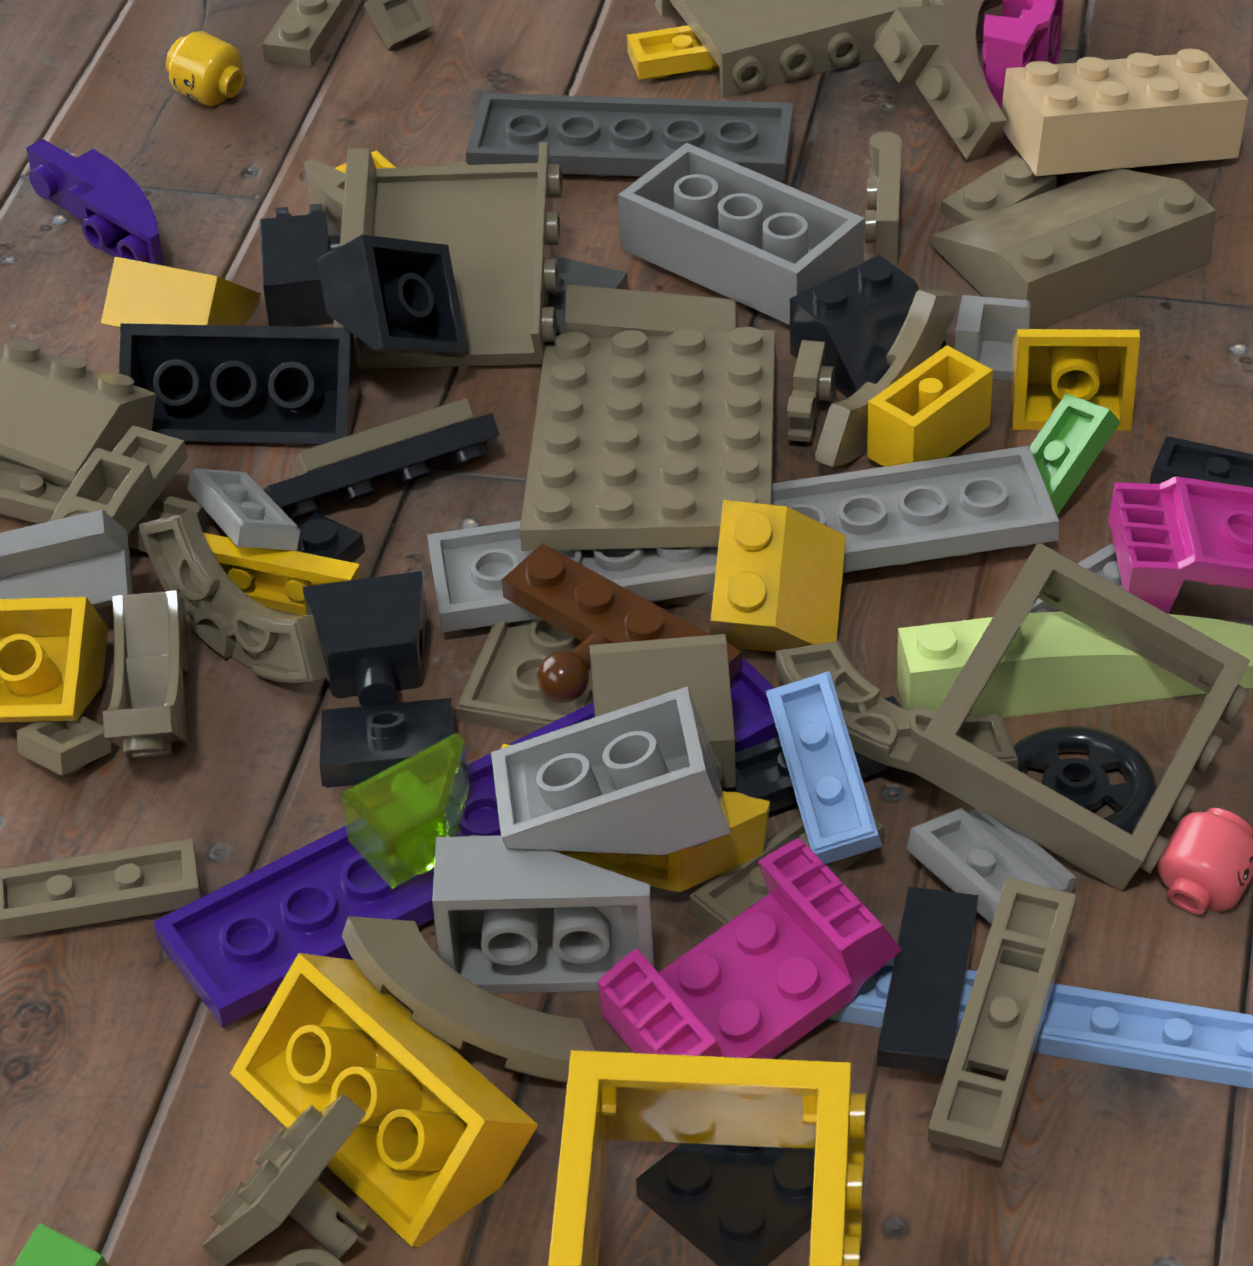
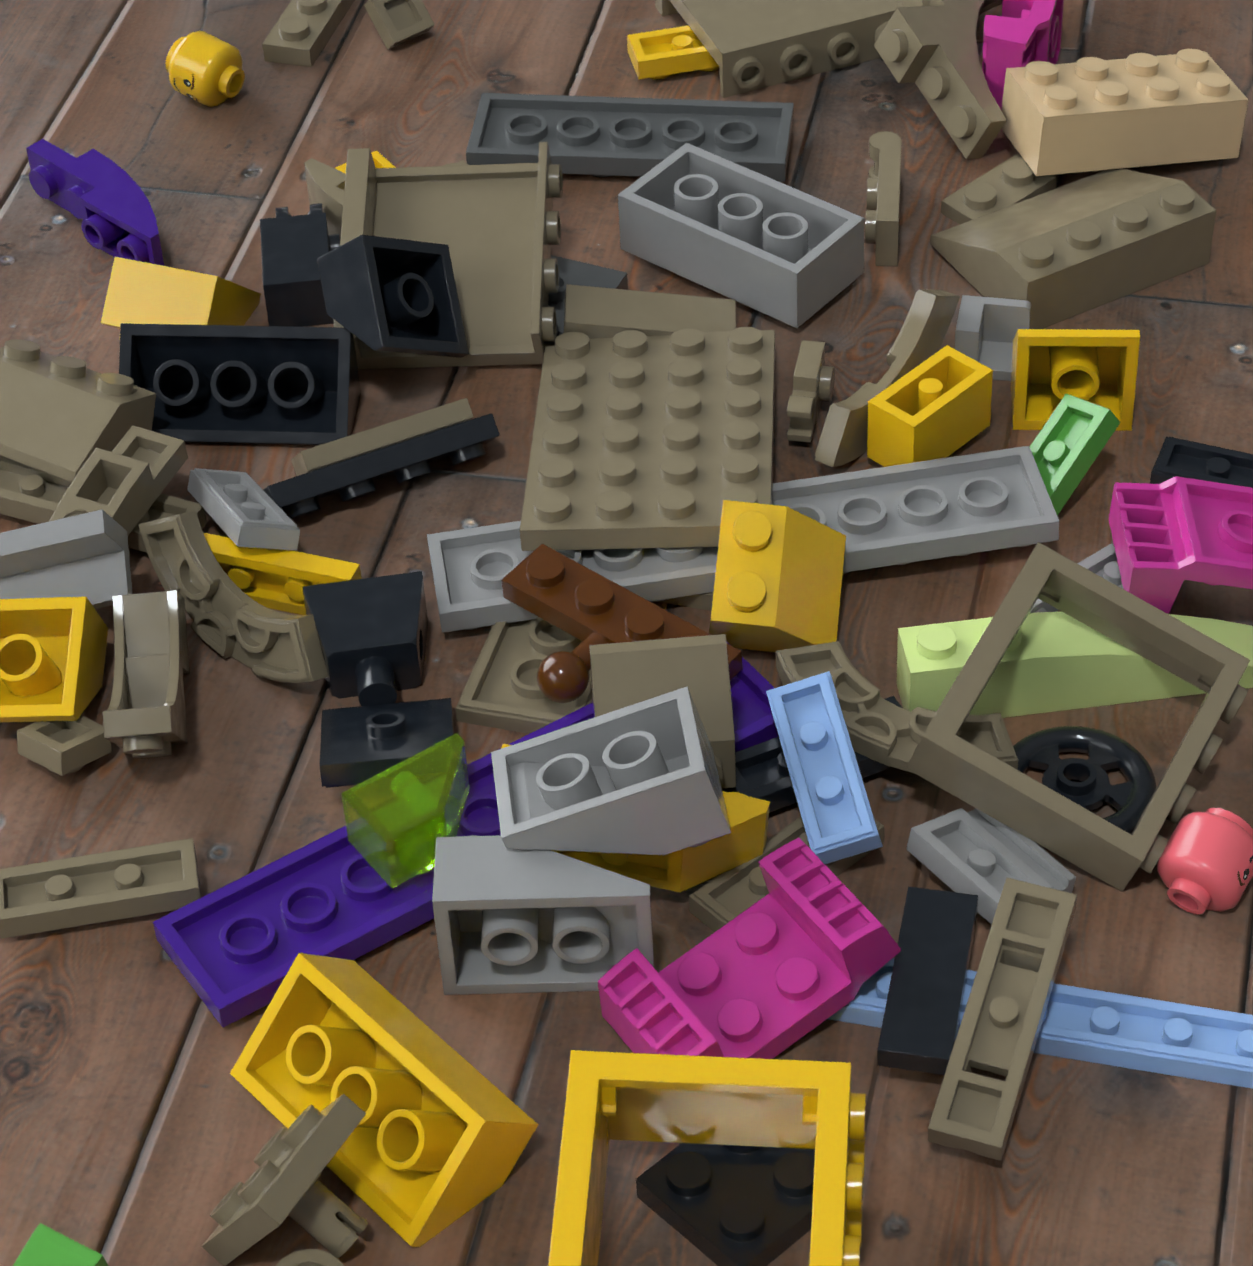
(329, 539): black plate -> none
(456, 1010): dark tan tile -> none
(856, 318): black slope -> none

